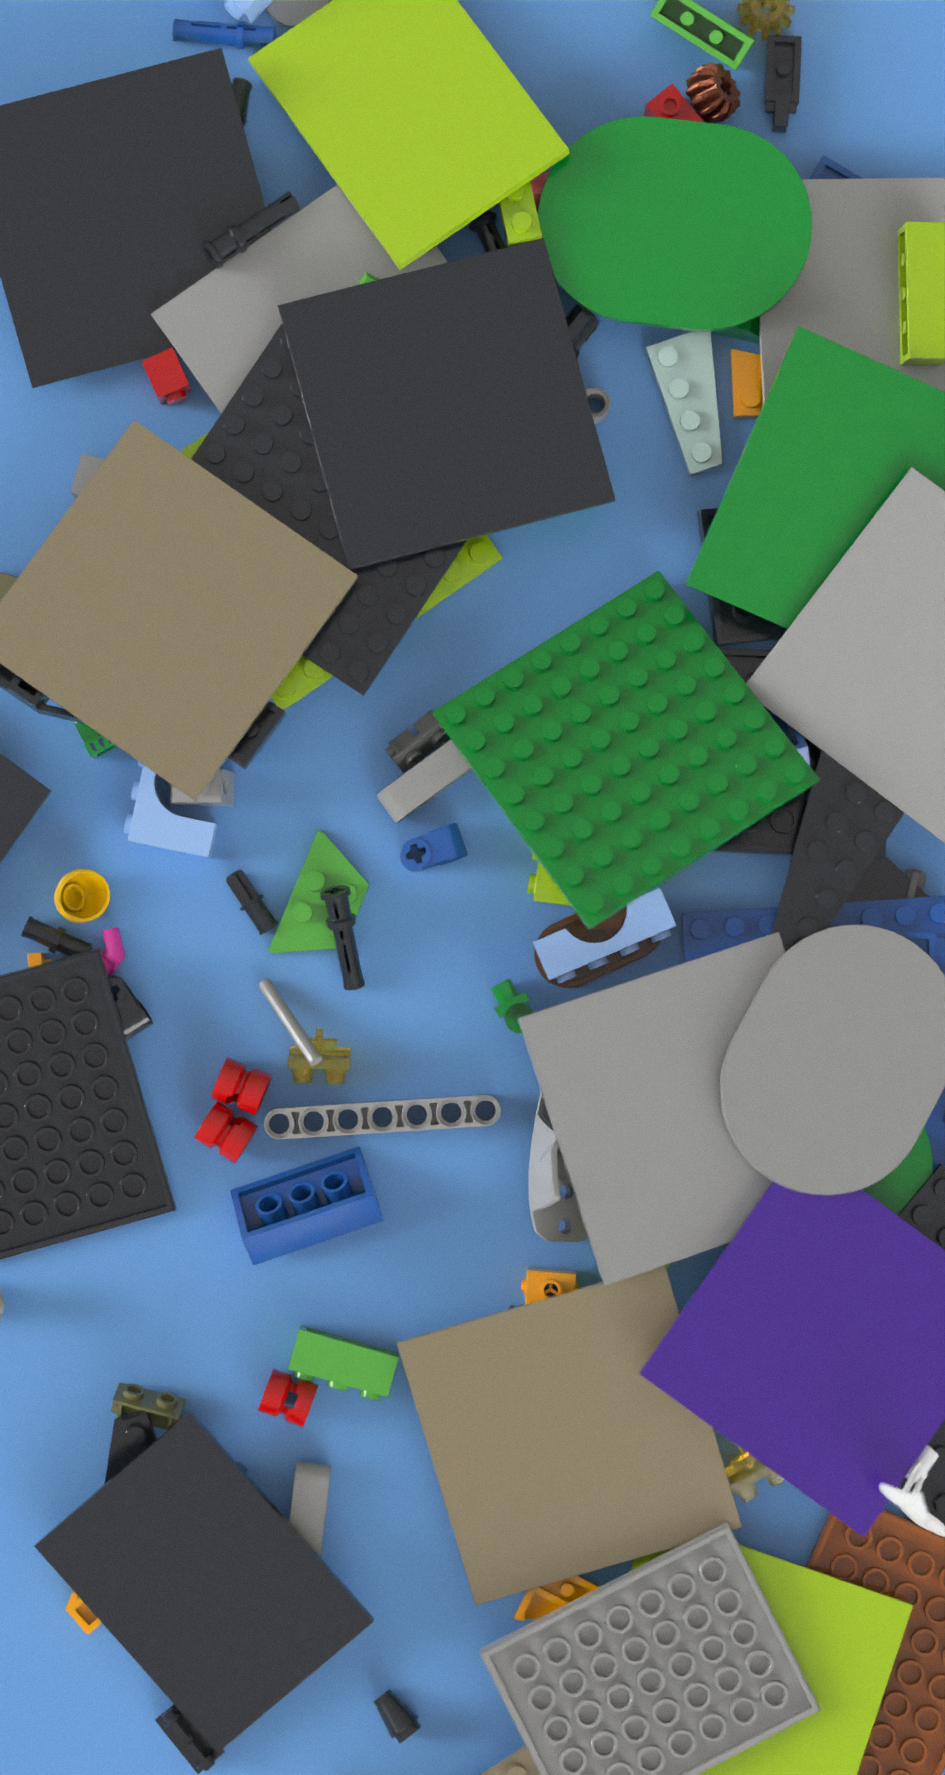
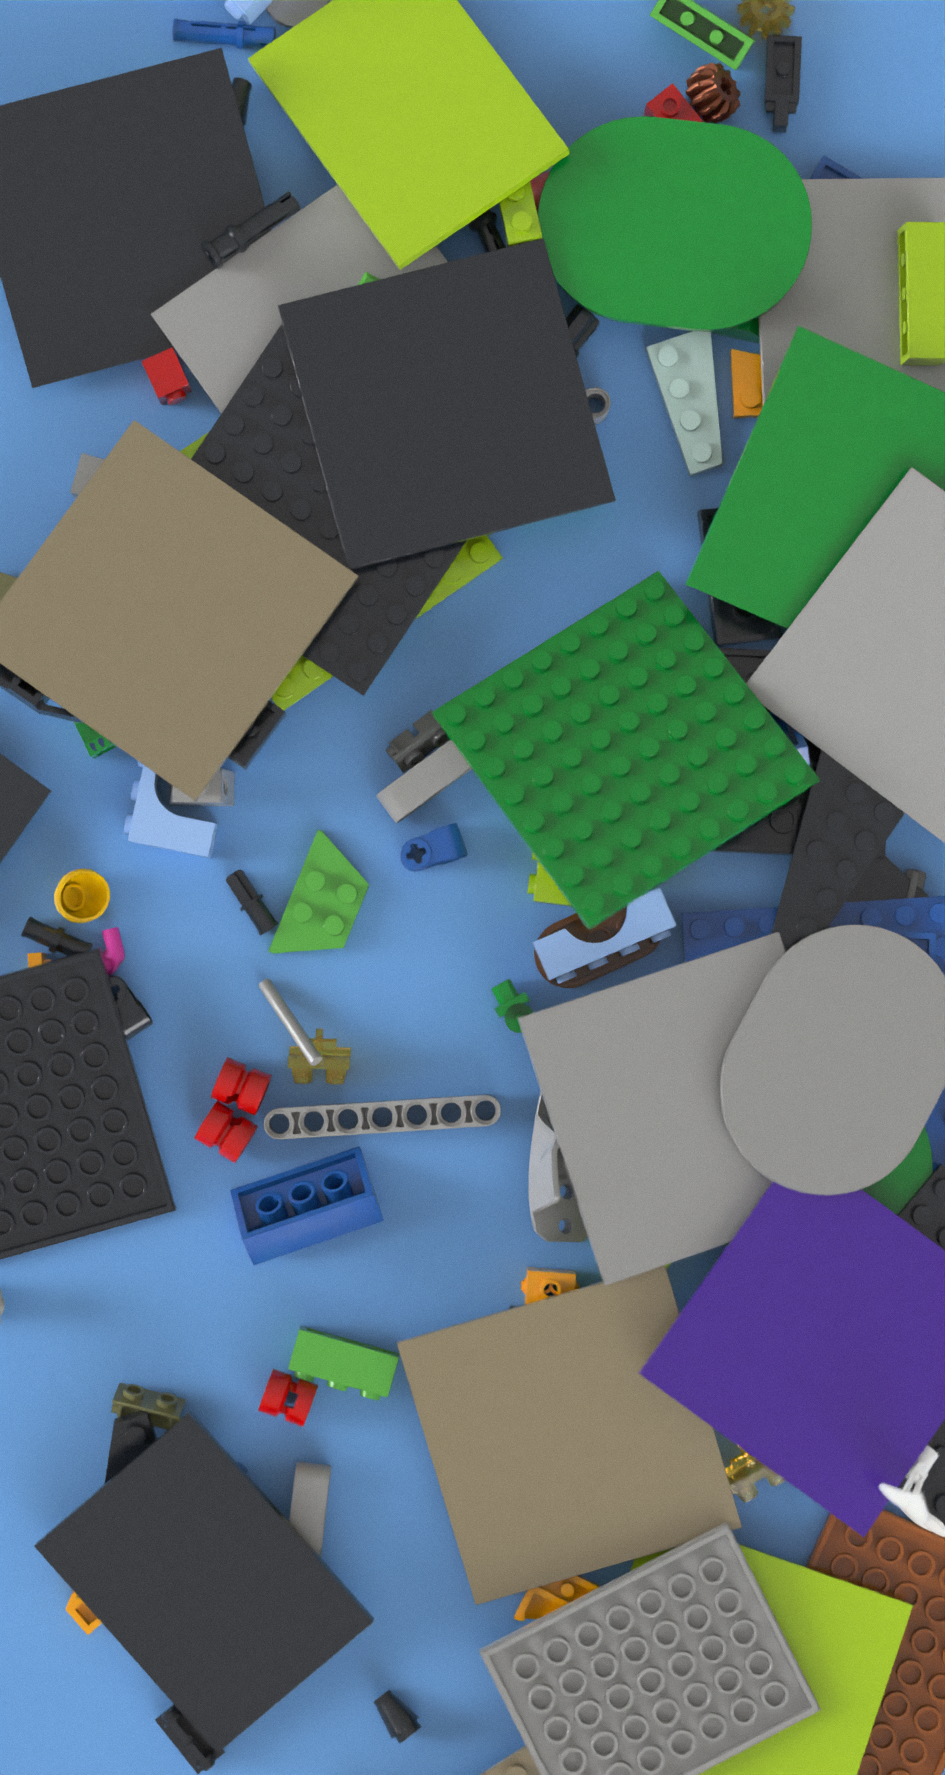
(341, 922): black pin -> none

